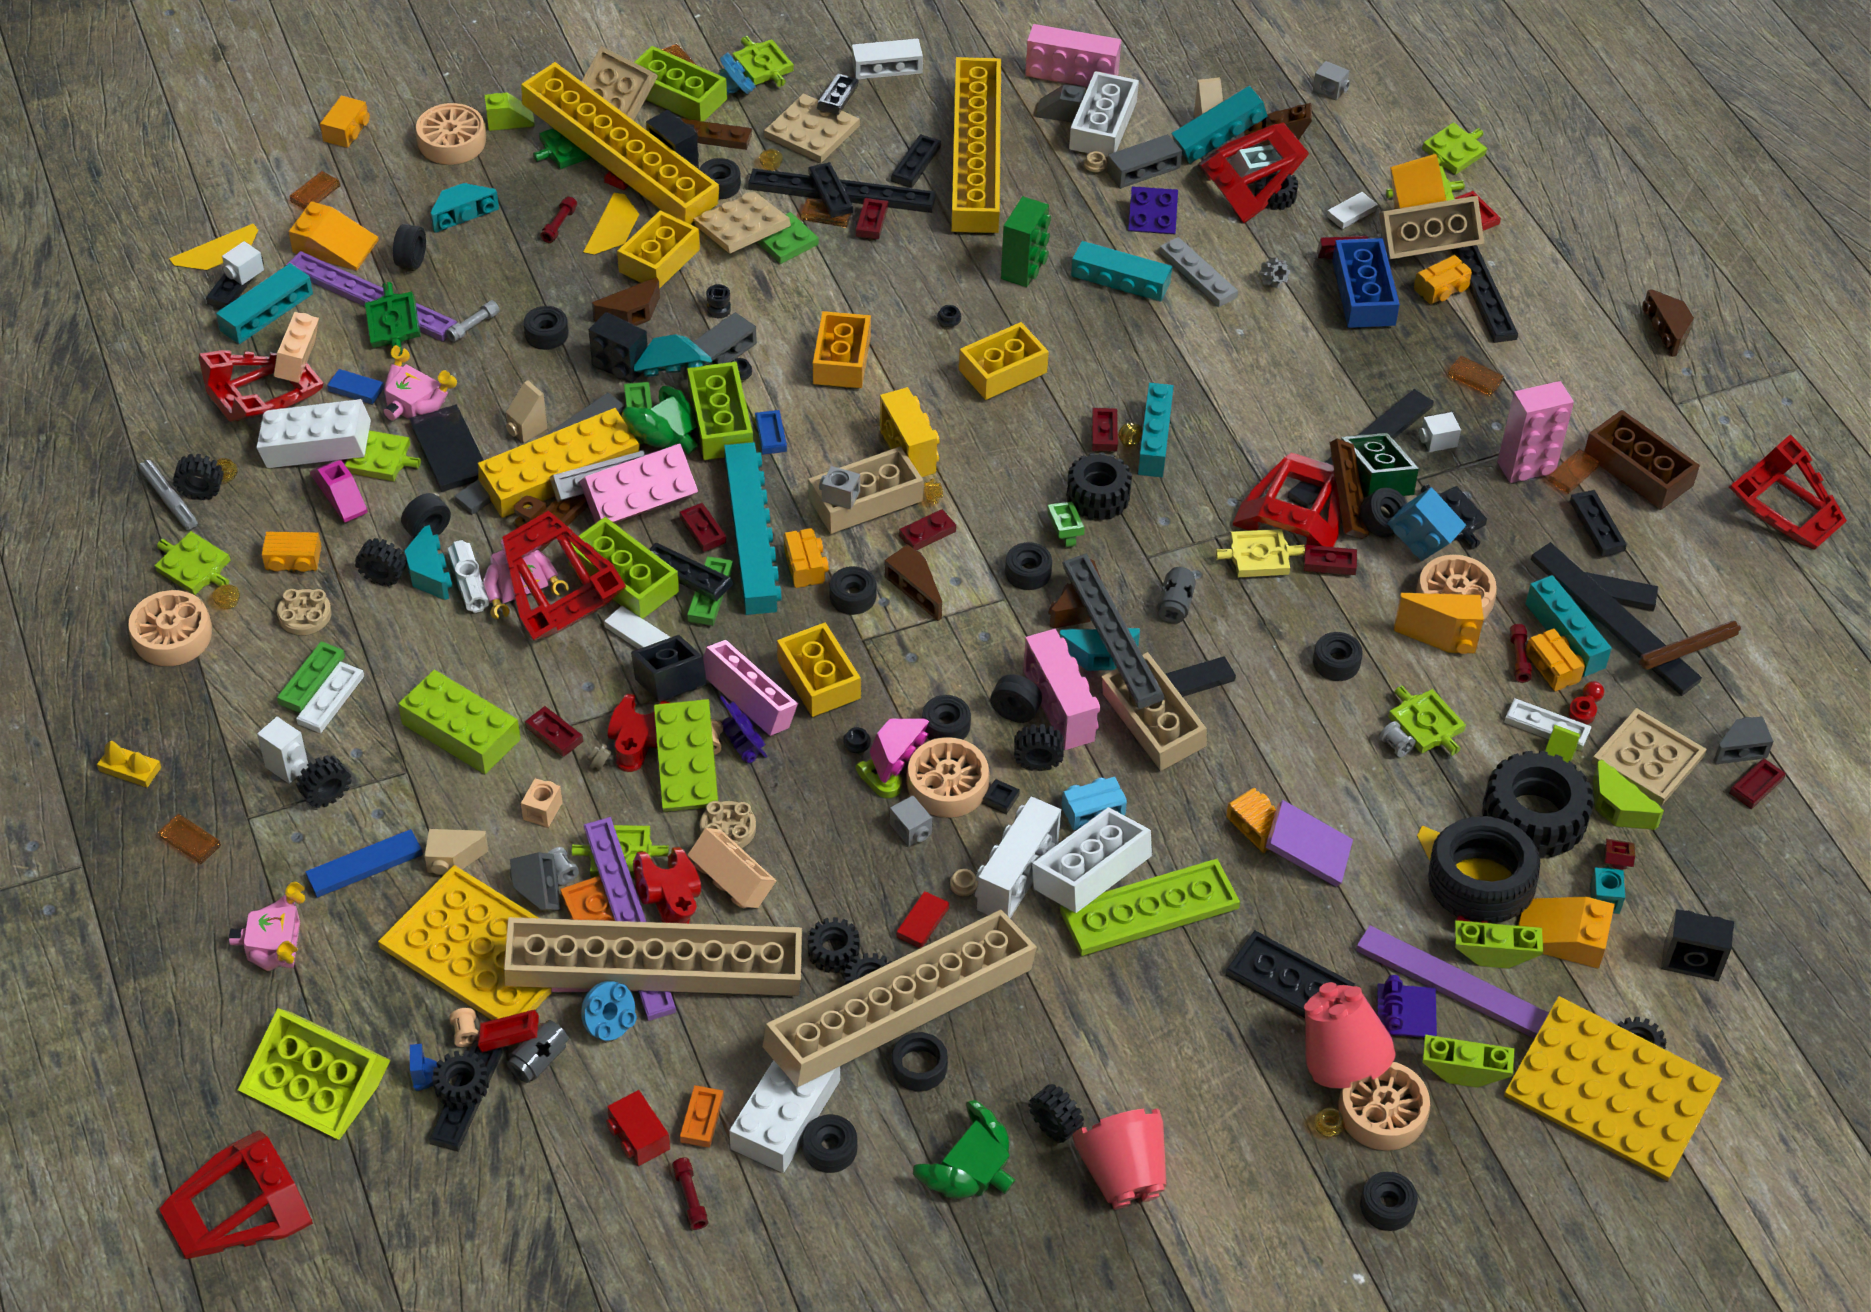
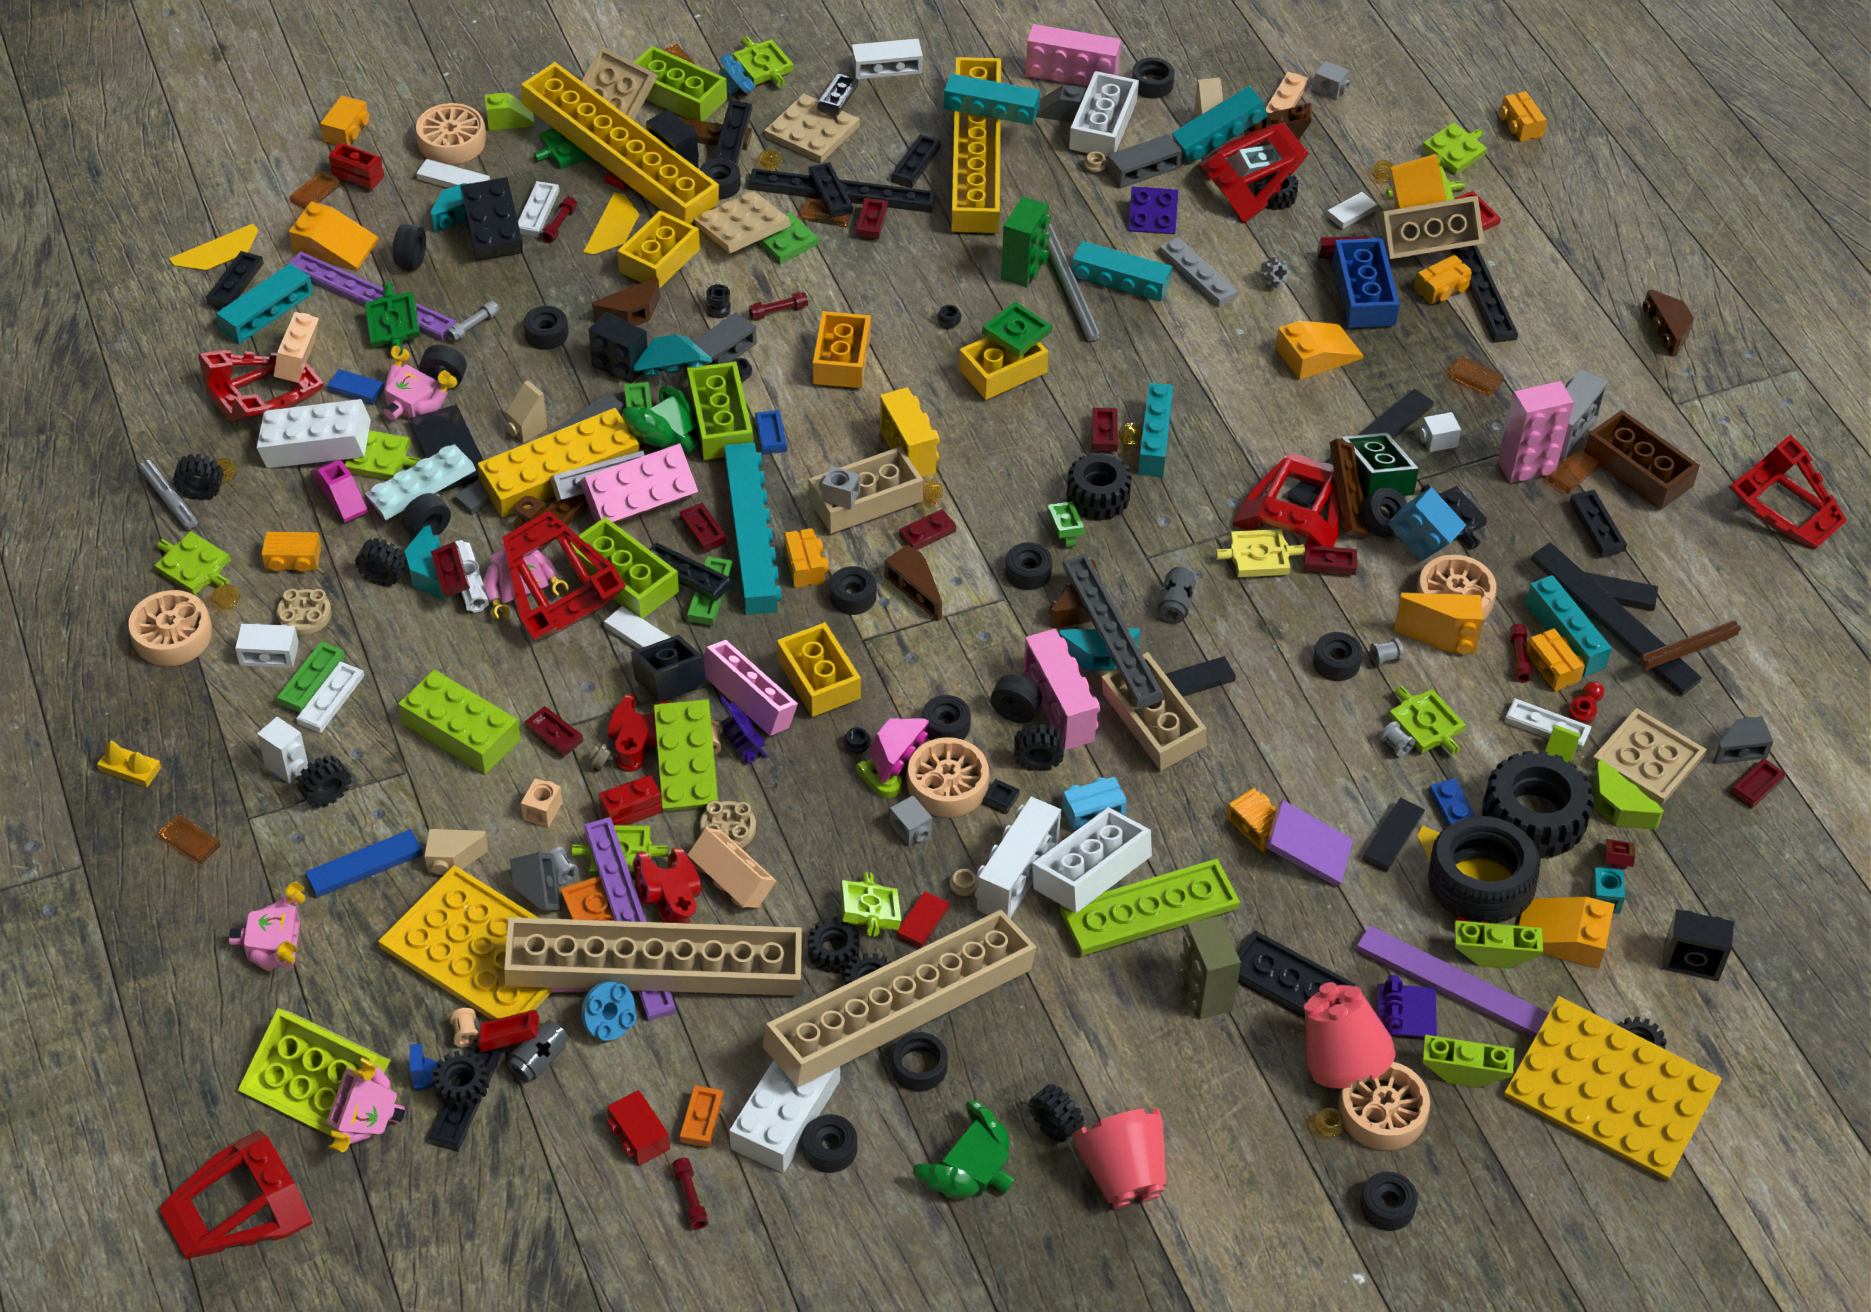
(242, 263): white brick -> none
(267, 645): none -> white brick
(356, 166): none -> red brick
(362, 1106): none -> bright pink torso
(425, 477): none -> light aqua plate
(444, 356): none -> black tyre
(447, 175): none -> white tile
(450, 569): none -> dark red plate
(491, 219): none -> black brick
(537, 208): none -> white tile
(631, 801): none -> red brick
(733, 130): none -> black plate
(758, 311): none -> dark red bar
(870, 905): none -> lime plate
(991, 99): none -> teal brick
(1017, 329): none -> green plate
(1071, 287): none -> light grey axle
(1157, 67): none -> black tyre
(1209, 967): none -> olive brick
(1288, 92): none -> light nougat plate
(1315, 347): none -> light orange slope
(1381, 170): none -> clear yellow plate
(1386, 651): none -> light grey bush
(1393, 834): none -> black tile
(1451, 801): none -> blue plate
(1523, 116): none -> light orange brick
(1588, 395): none -> light grey brick

